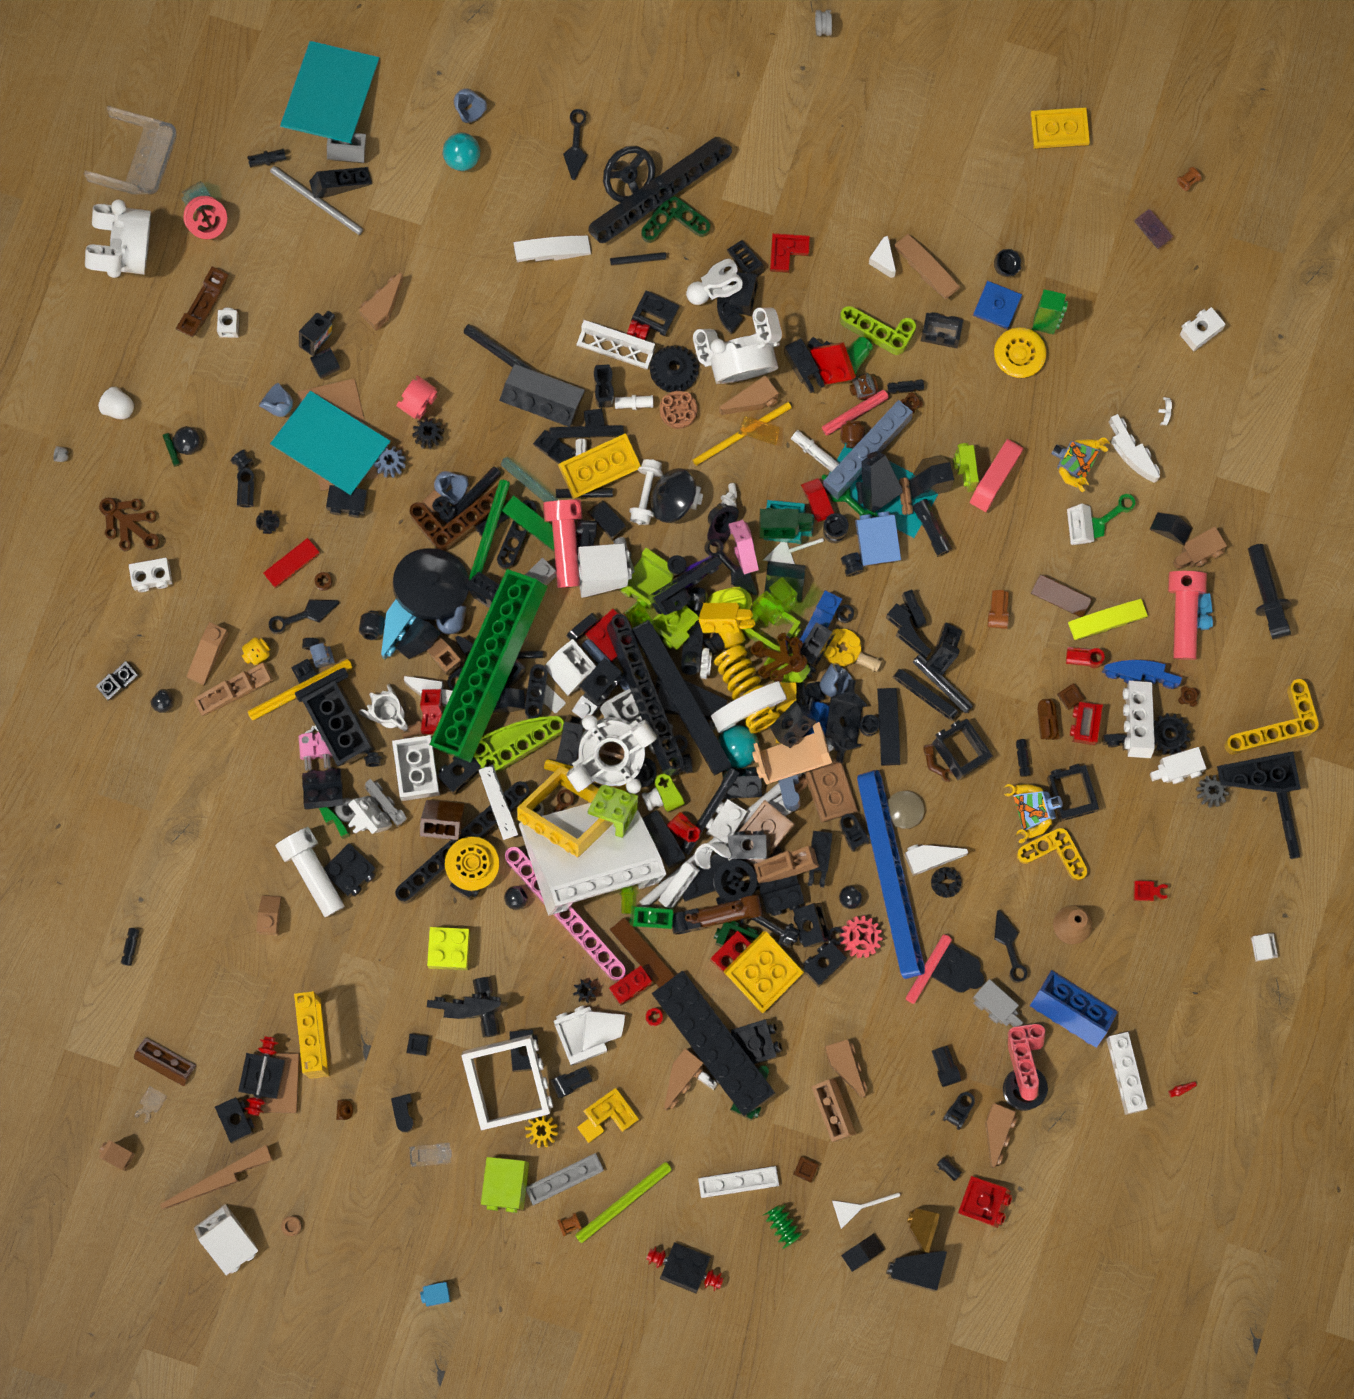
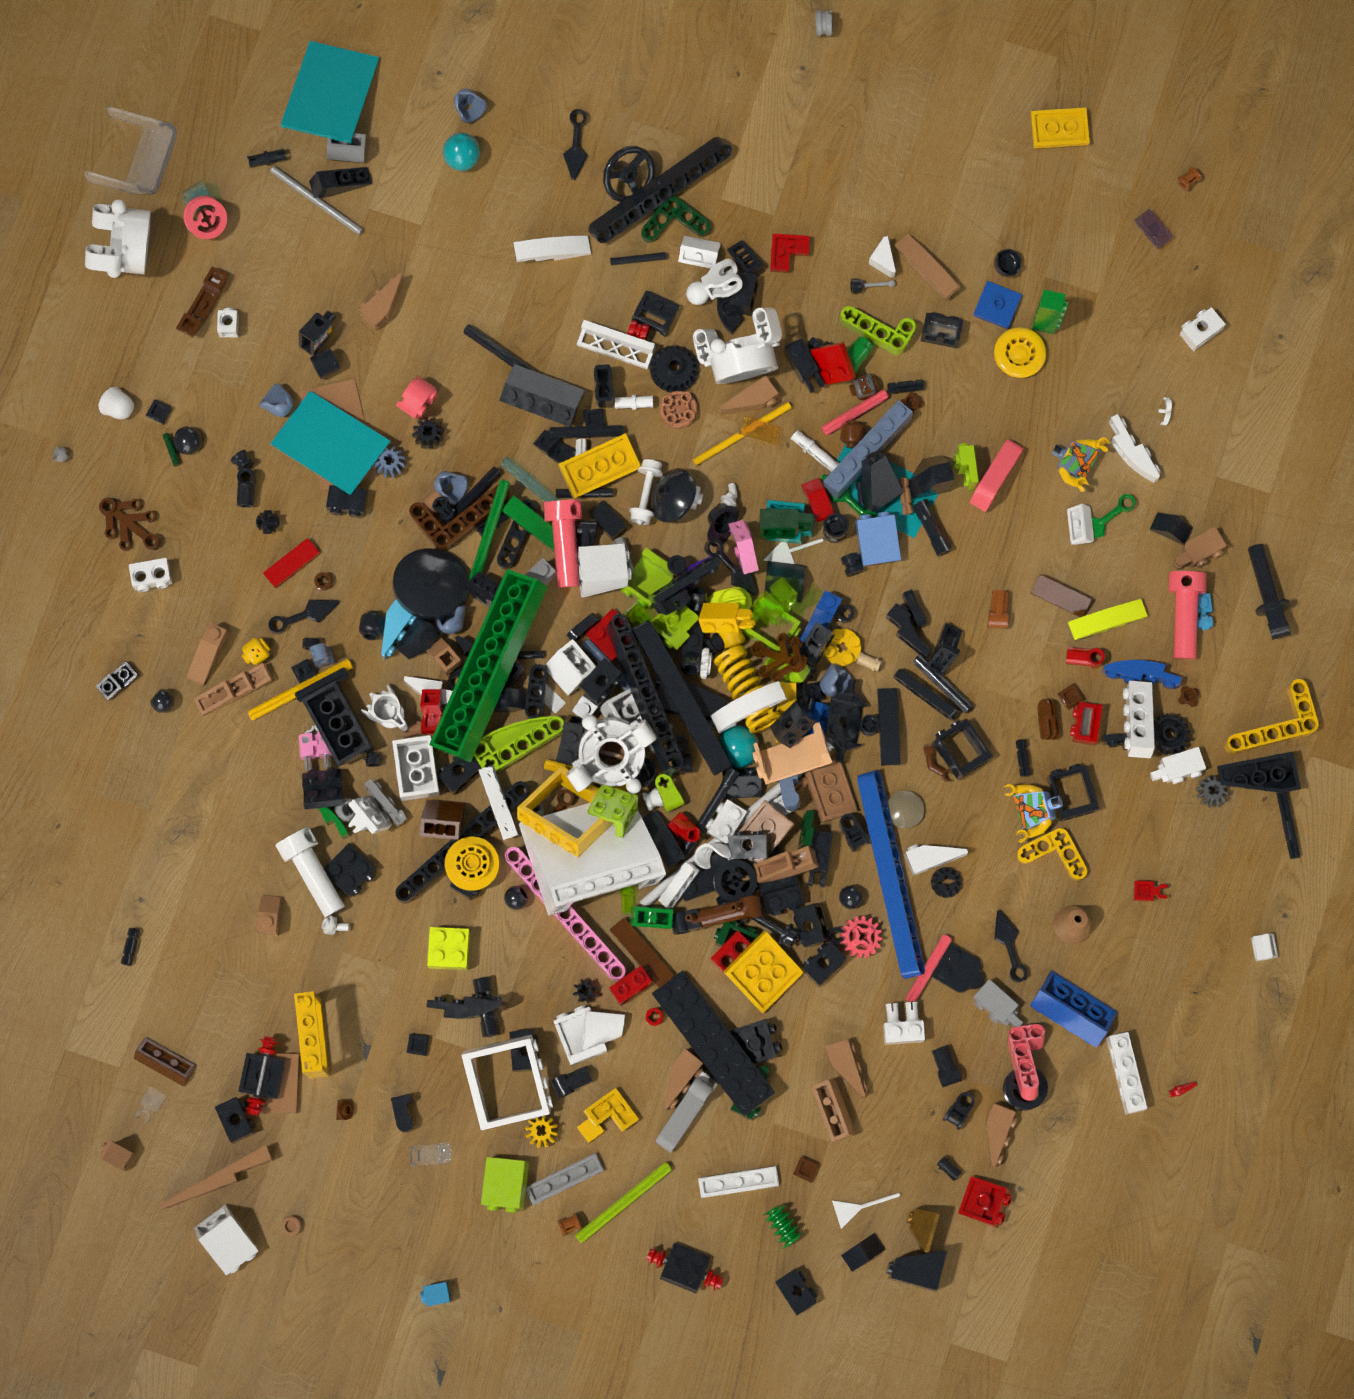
(158, 411): none -> black tile
(330, 925): none -> white plate
(684, 1114): none -> light grey beam
(699, 252): none -> white panel
(797, 1303): none -> black brick
(806, 830): none -> dark green tile
(857, 285): none -> hinge
(903, 1032): none -> white brick

